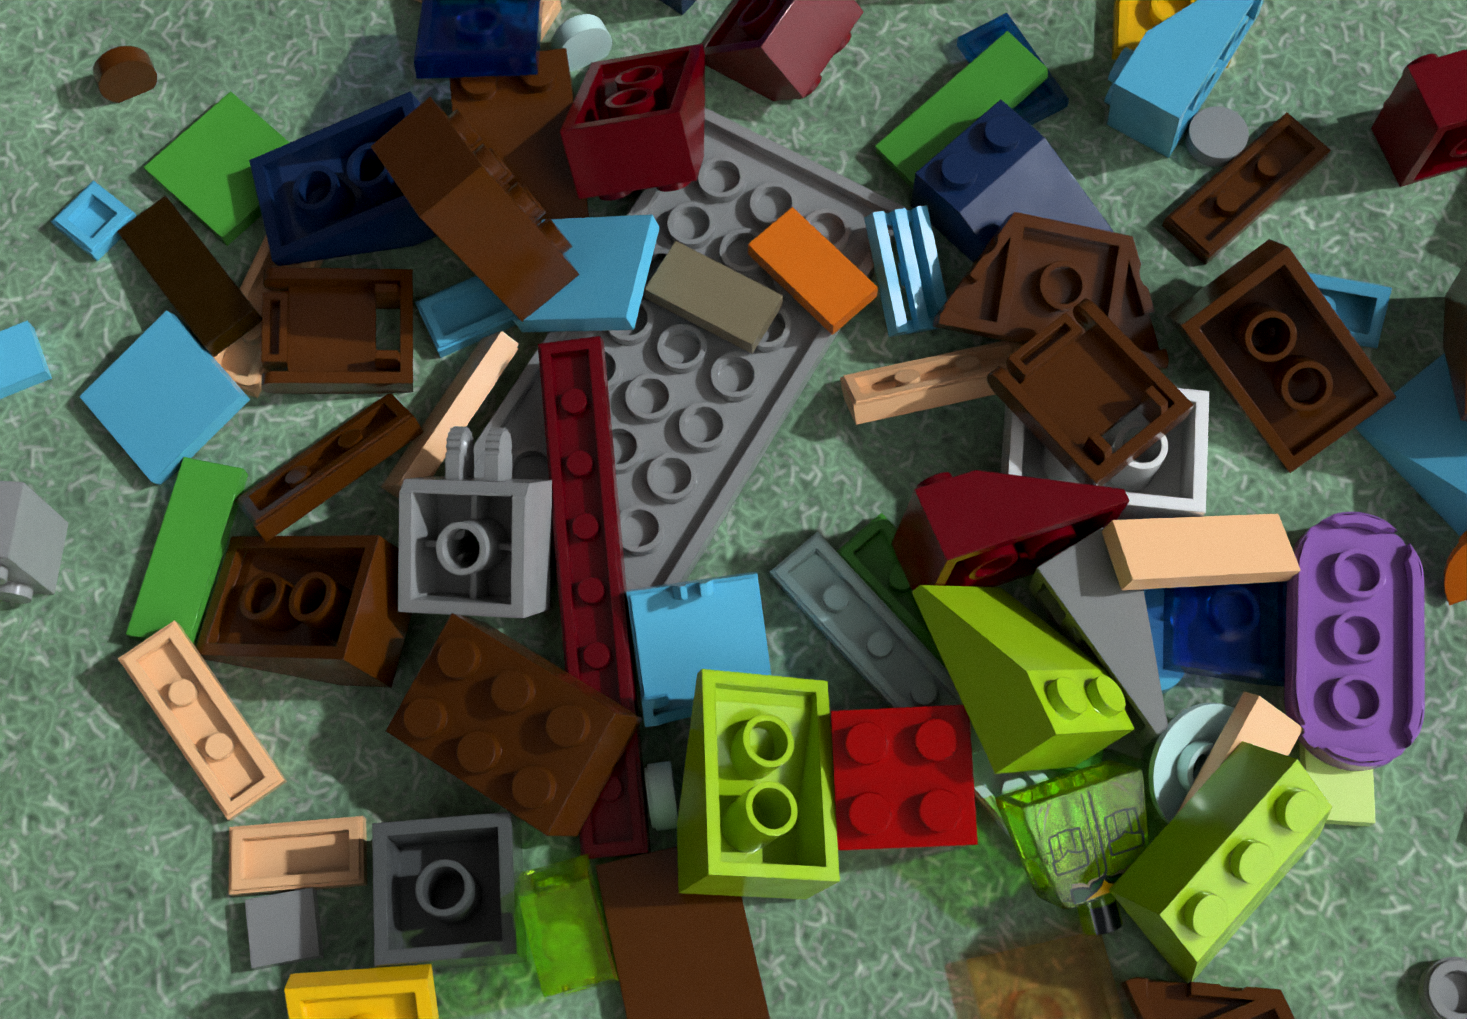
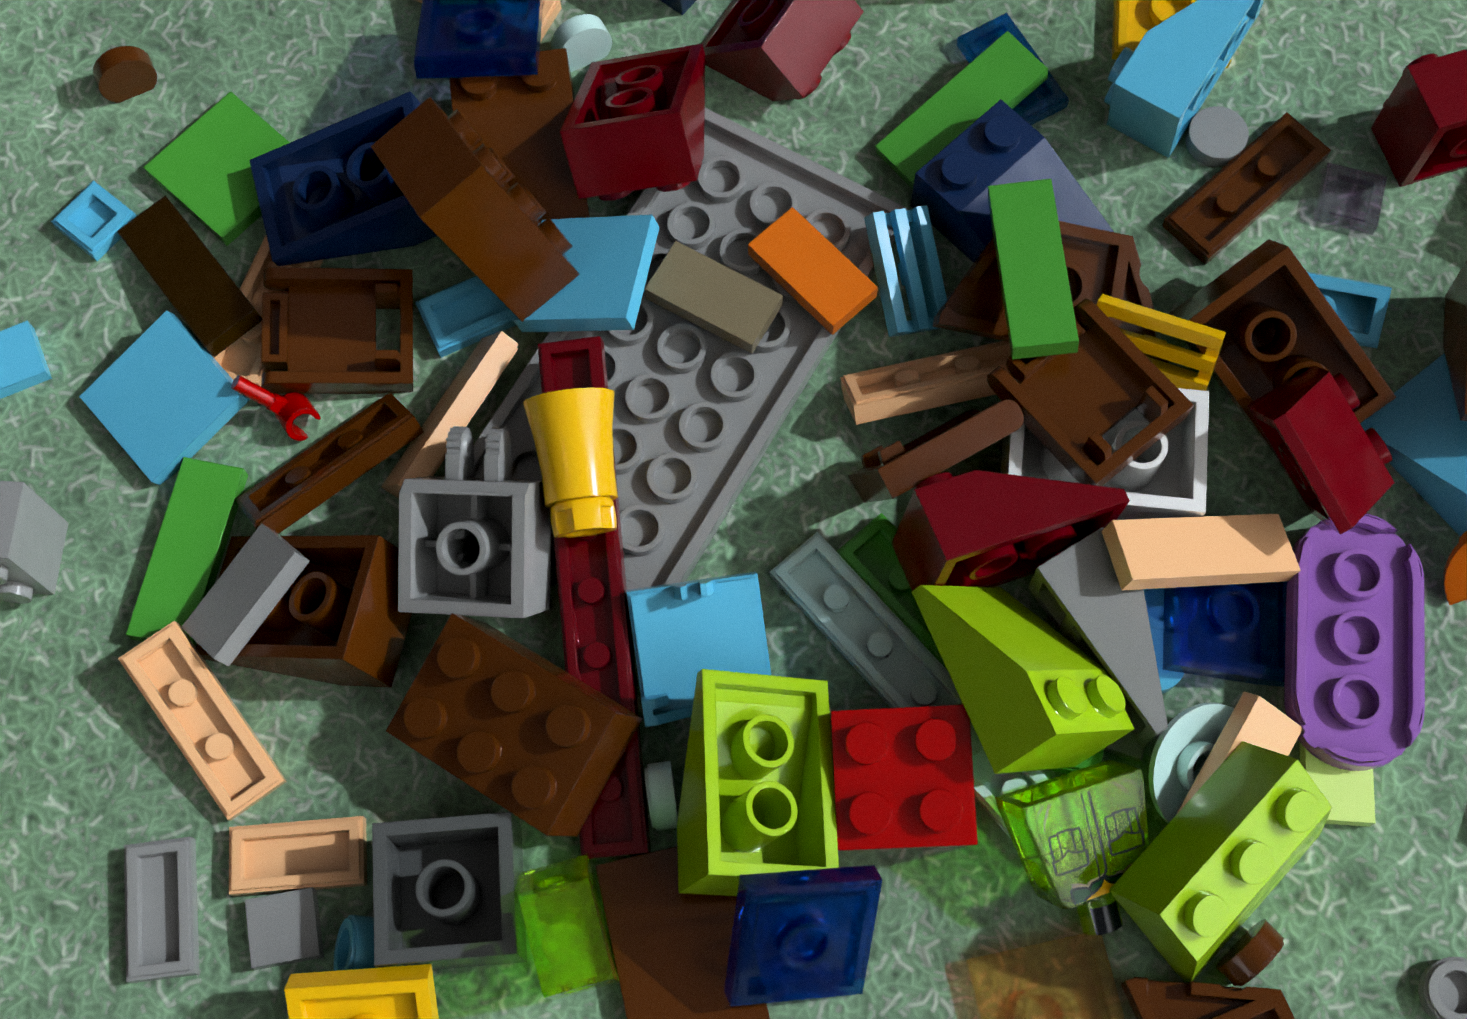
(161, 910): none -> light grey tile
(245, 595): none -> light grey tile
(284, 407): none -> red hand
(355, 943): none -> medium azure tile
(576, 458): none -> yellow plant
(802, 934): none -> clear blue tile
(899, 468): none -> reddish brown container
(1032, 269): none -> bright green tile
(1174, 327): none -> yellow tile
(1251, 953): none -> reddish brown tile
(1324, 447): none -> dark red slope
(1350, 198): none -> tile

